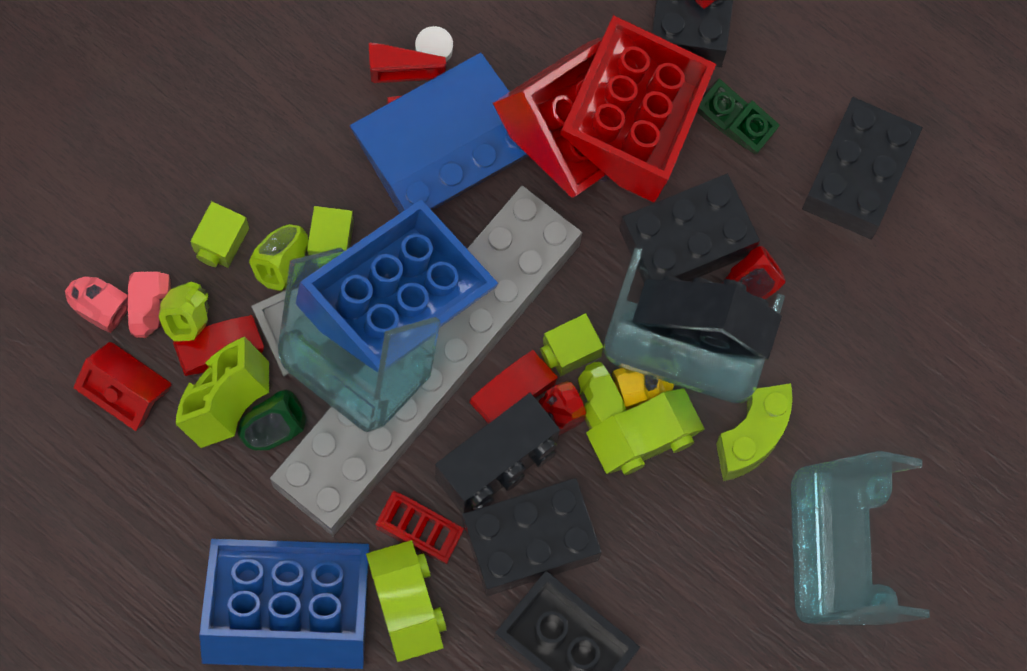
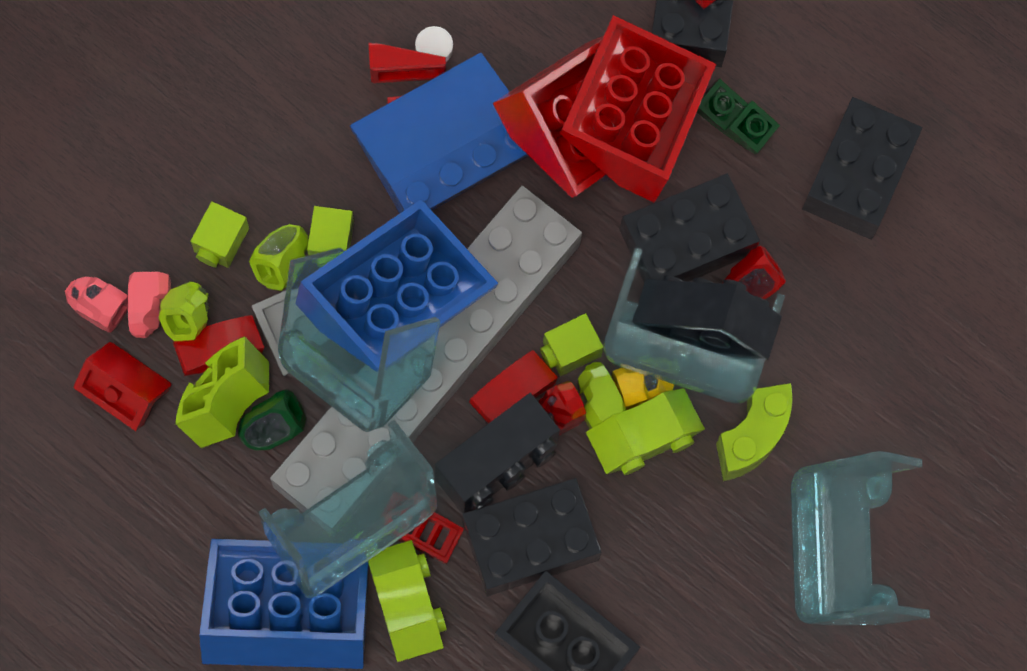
(357, 518): none -> clear light blue windscreen

